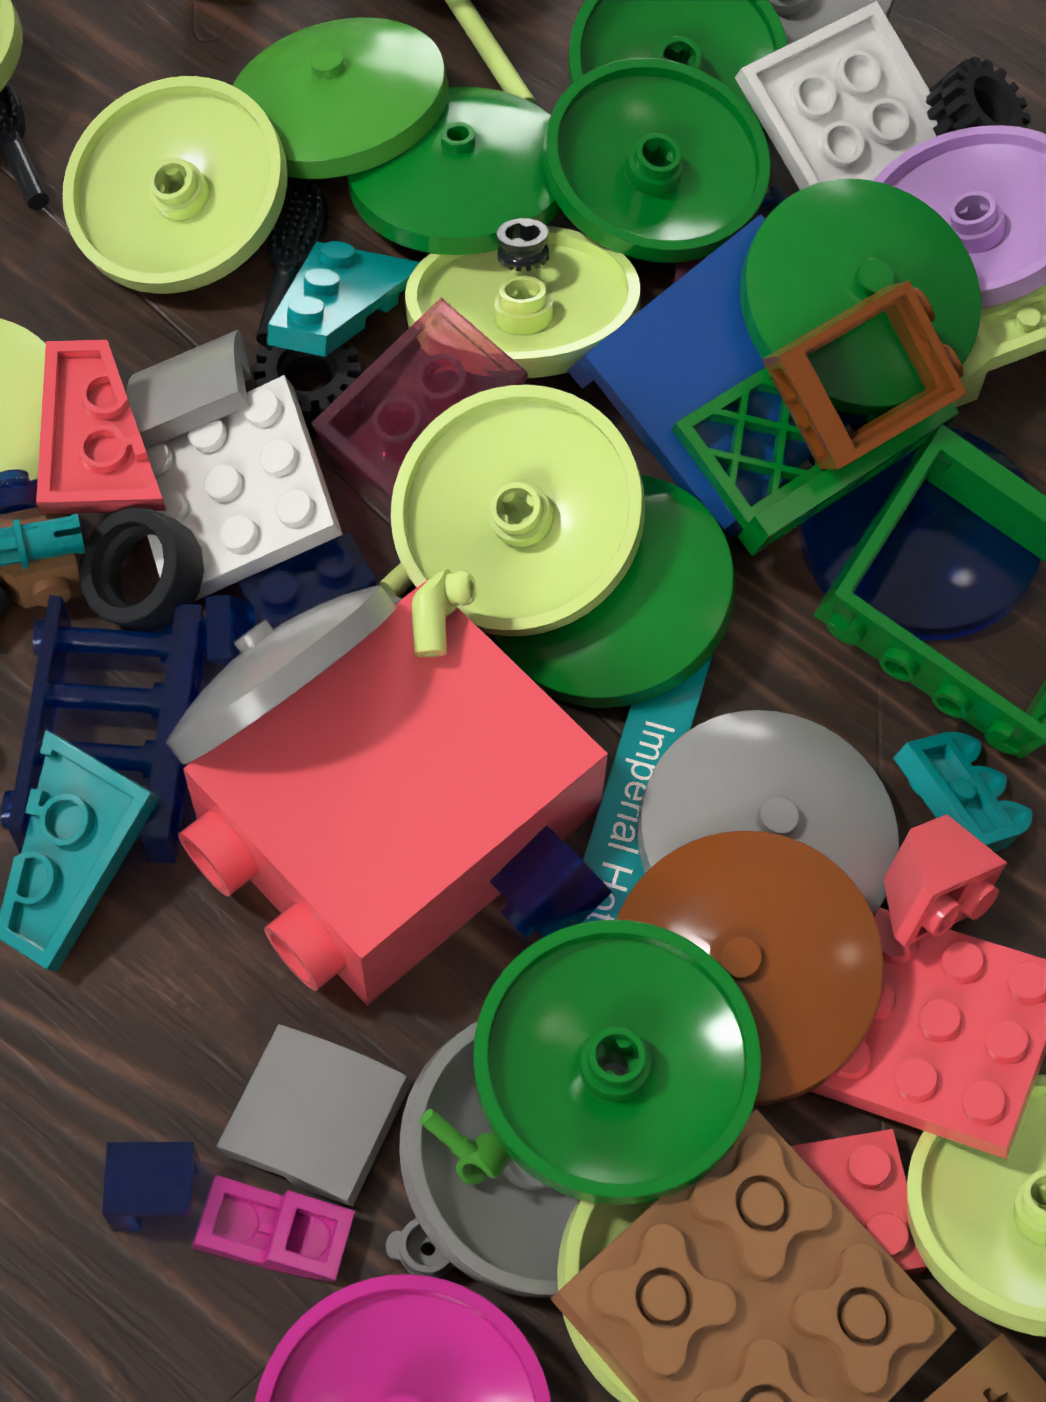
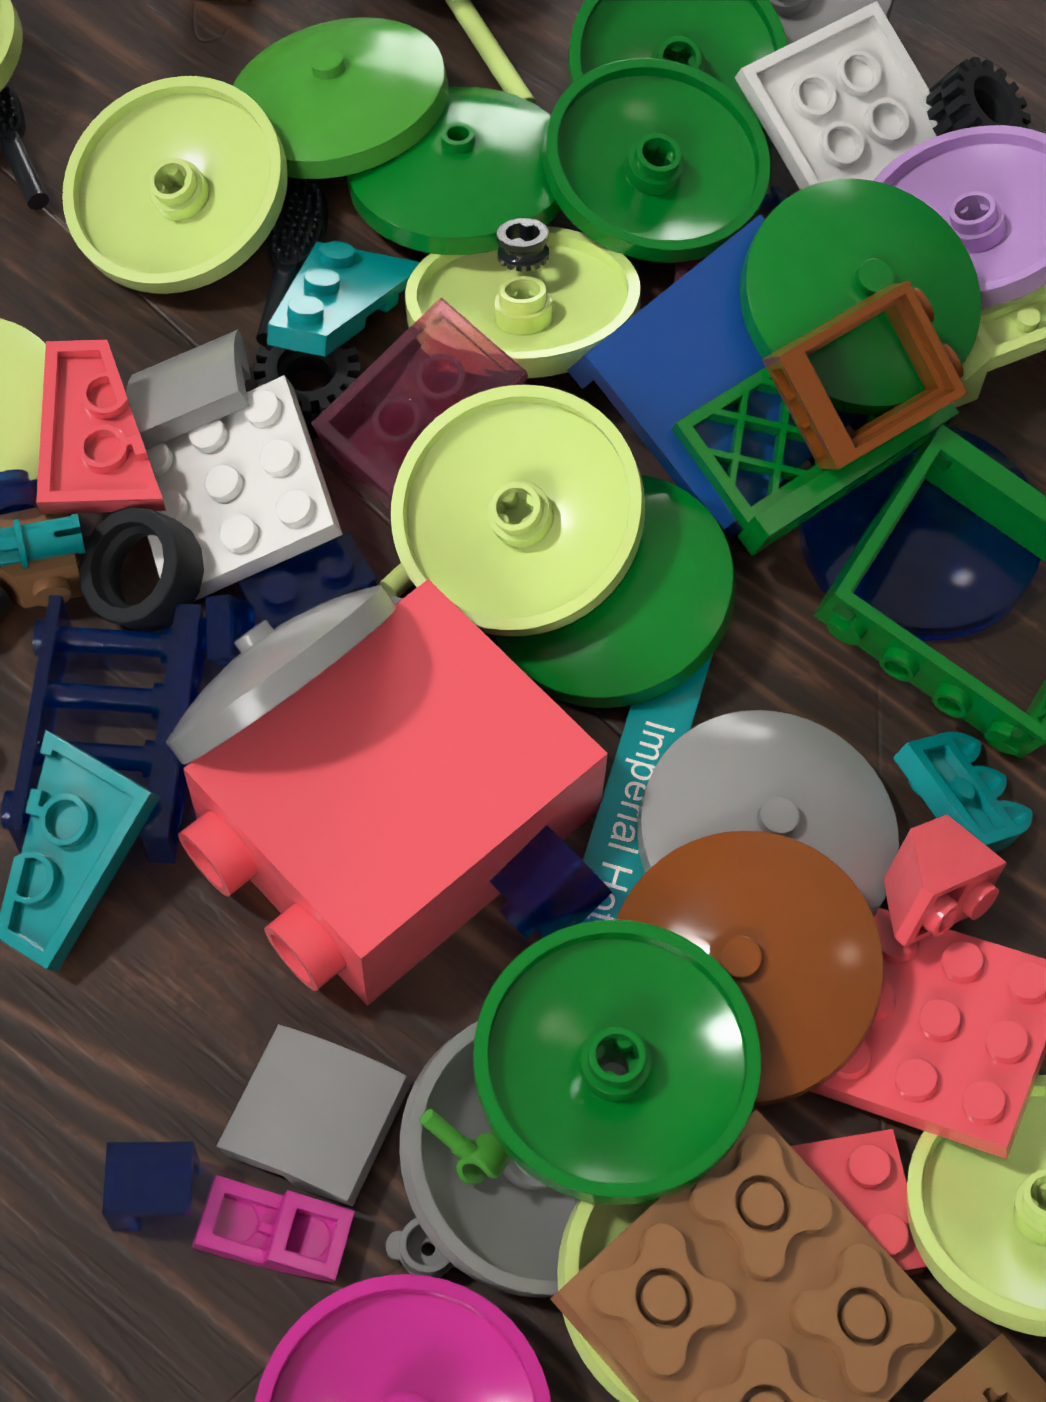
(434, 604): yellowish green arm -> none

